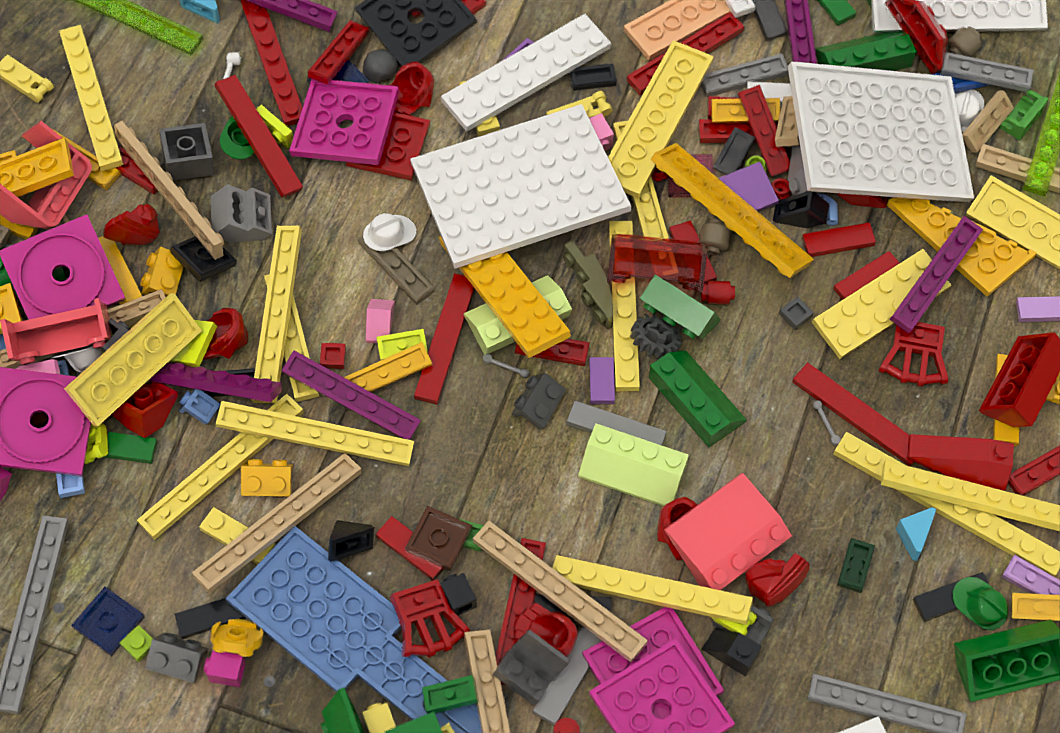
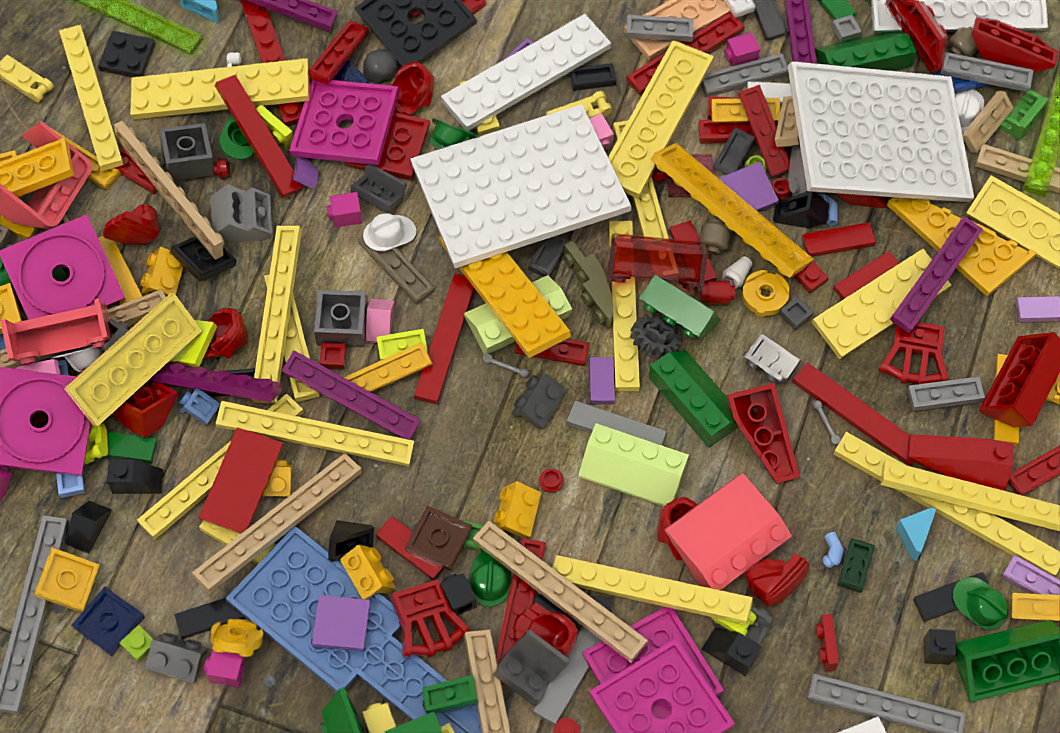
(66, 580): none -> yellow tile
(86, 526): none -> black slope
(126, 54): none -> black plate
(134, 477): none -> black slope
(196, 93): none -> light yellow plate
(221, 168): none -> red plate
(241, 481): none -> red tile
(305, 172): none -> medium lavender tile
(341, 317): none -> flat silver brick
(341, 623): none -> medium lavender tile
(344, 209): none -> dark pink brick
(367, 572): none -> yellow bracket
(379, 188): none -> dark grey bracket
(447, 135): none -> green piece
(489, 580): none -> green piece
(517, 509): none -> yellow bracket
(548, 255): none -> dark grey tile
(551, 480): none -> red plate
(659, 28): none -> light grey plate
(737, 272): none -> white cone
(742, 49): none -> dark pink brick
(762, 305): none -> yellow plate
(764, 427): none -> red wedge
(772, 358): none -> bracket
(811, 277): none -> red plate
(825, 632): none -> red plate
(836, 550): none -> light blue arm
(846, 28): none -> light grey plate
(939, 646): none -> black brick
(946, 393): none -> light grey plate
(1012, 46): none -> red wedge

